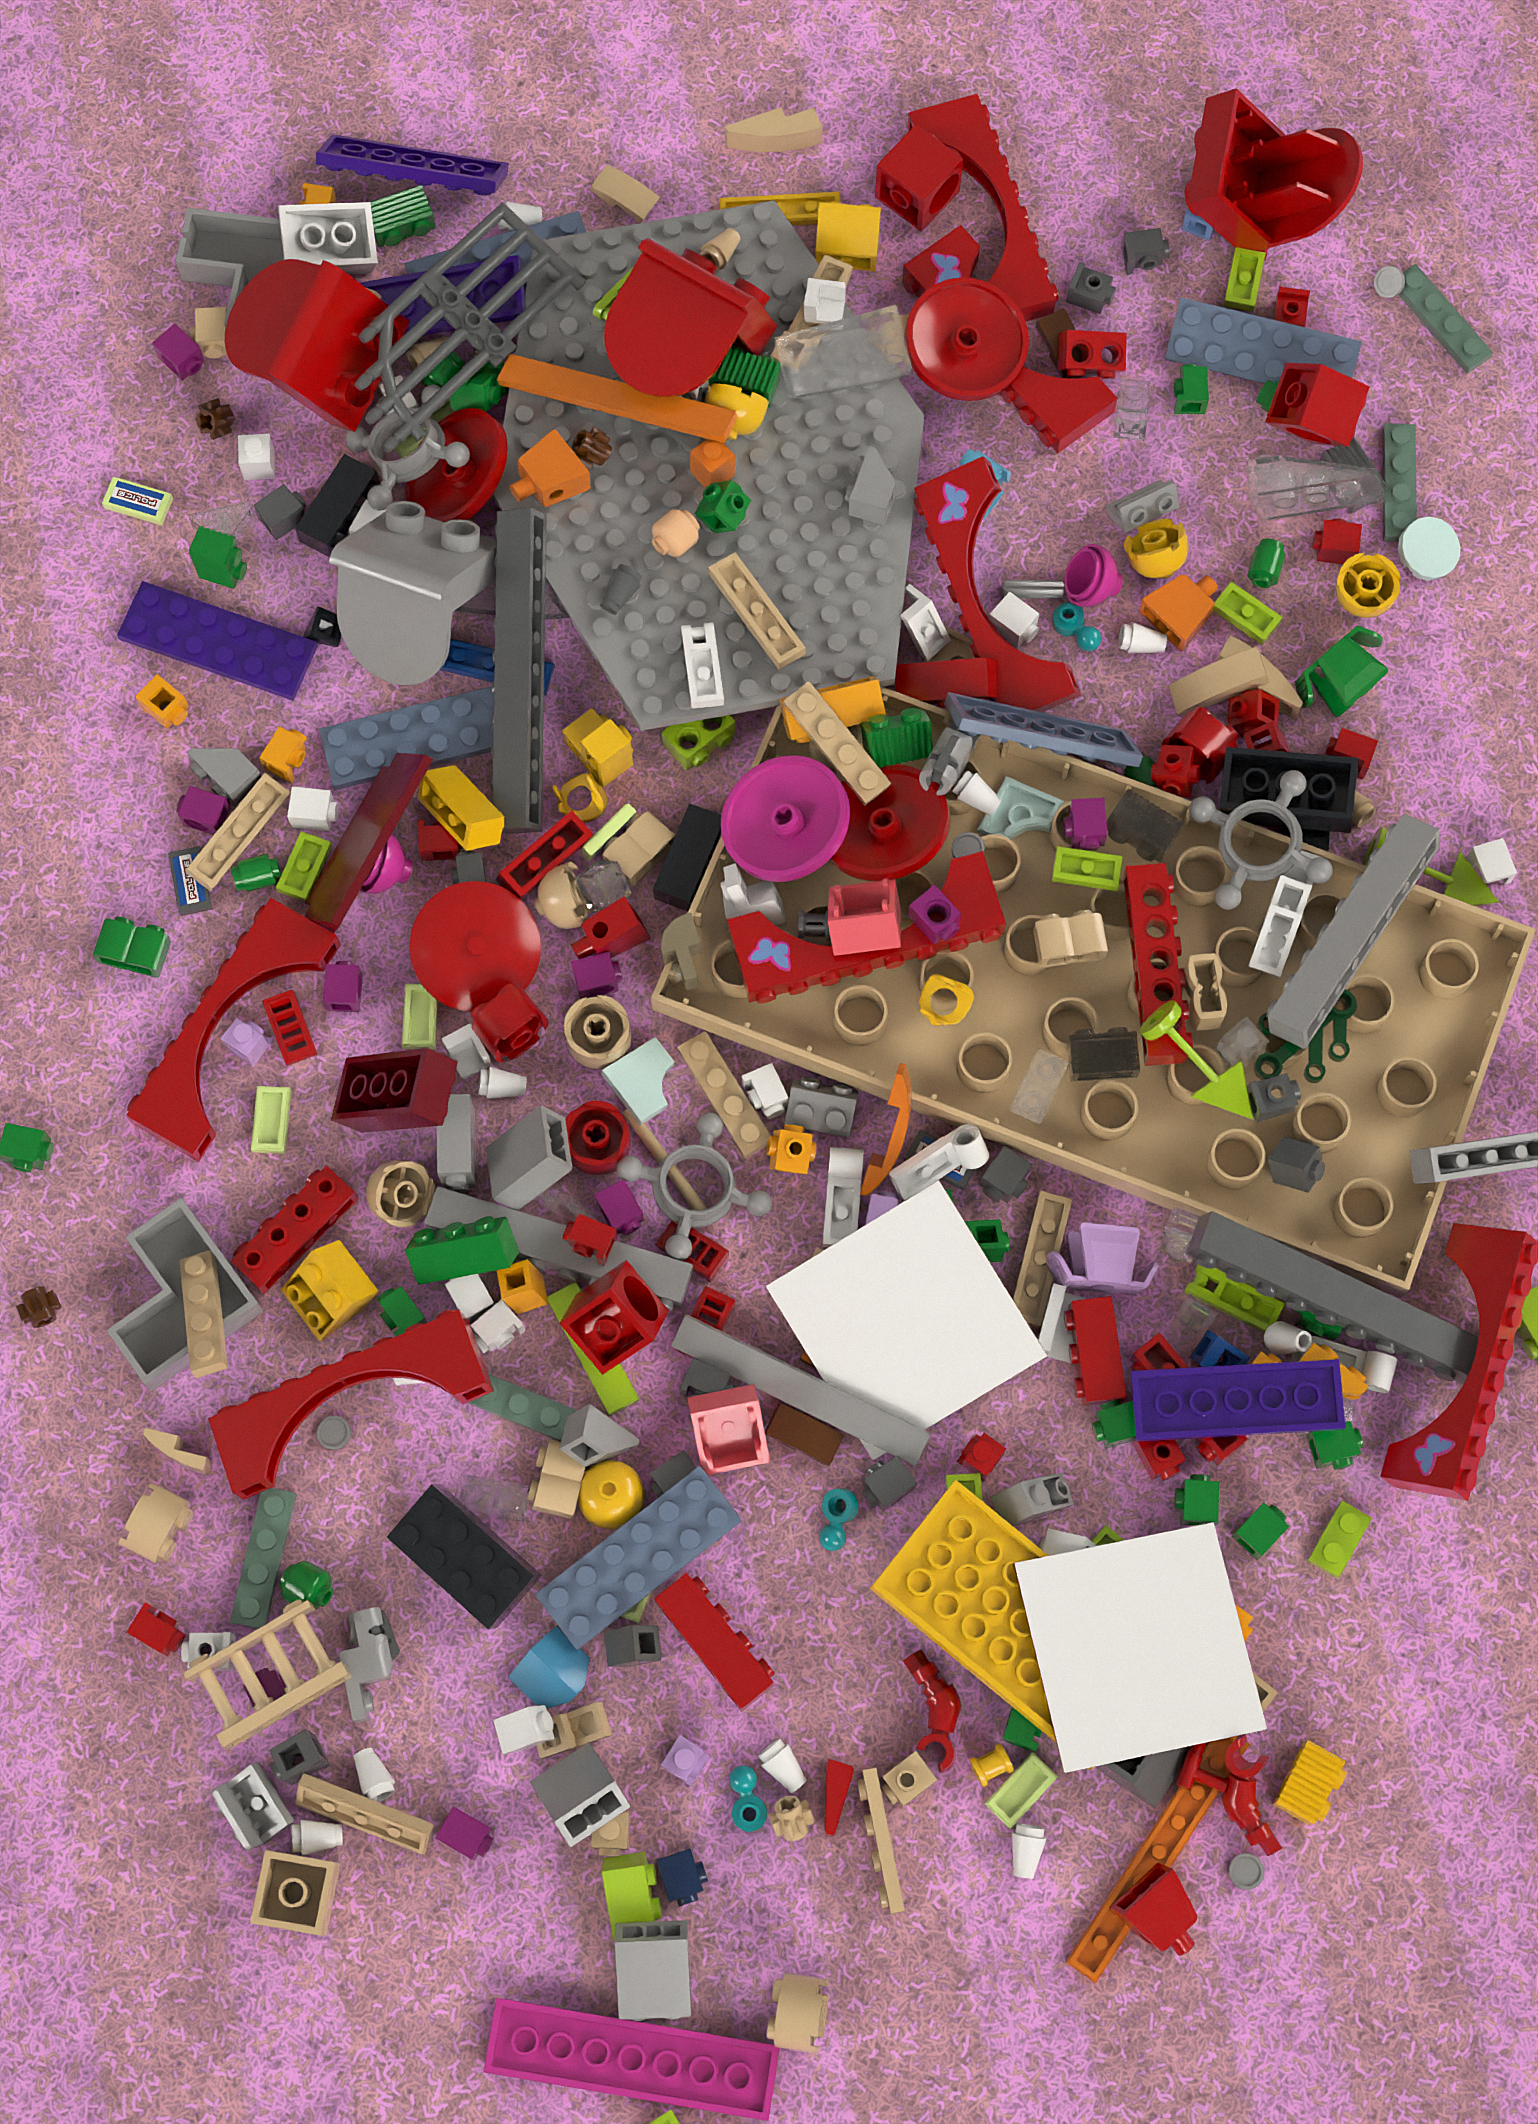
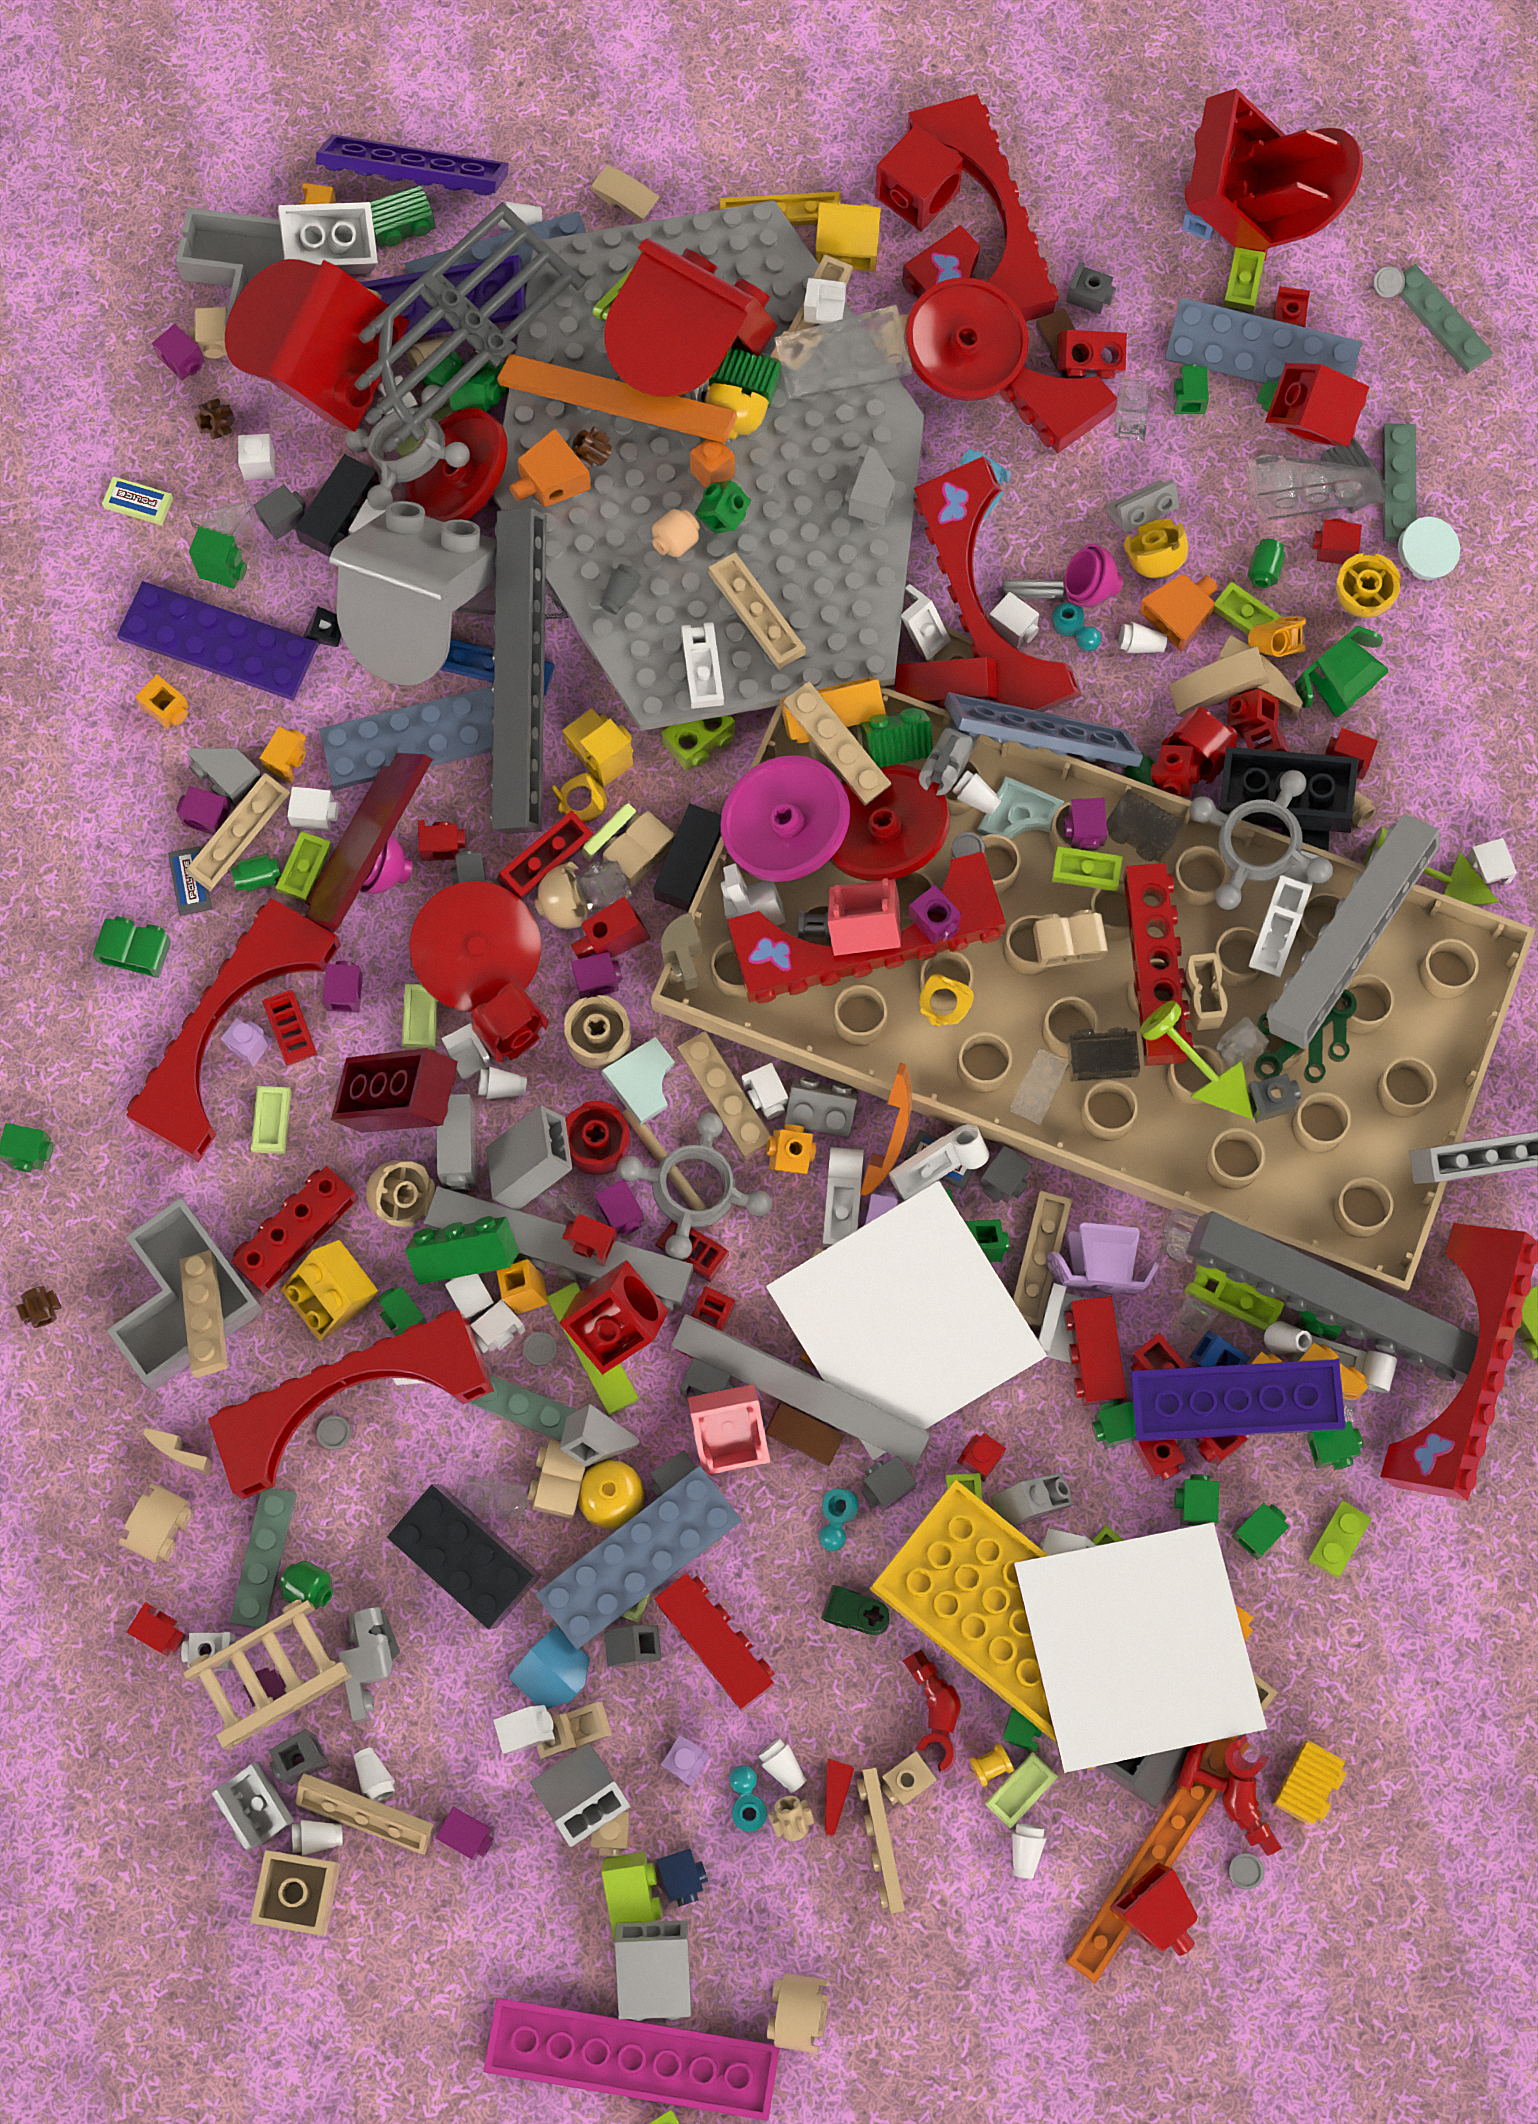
(461, 808): yellow brick -> none
(540, 1348): none -> light grey piece
(721, 248): tan cone -> none
(775, 132): tan slope -> none
(848, 1610): none -> dark green piece
(1144, 249): dark grey brick -> none
(1279, 636): none -> light orange piece
(1296, 1164): dark grey brick -> none

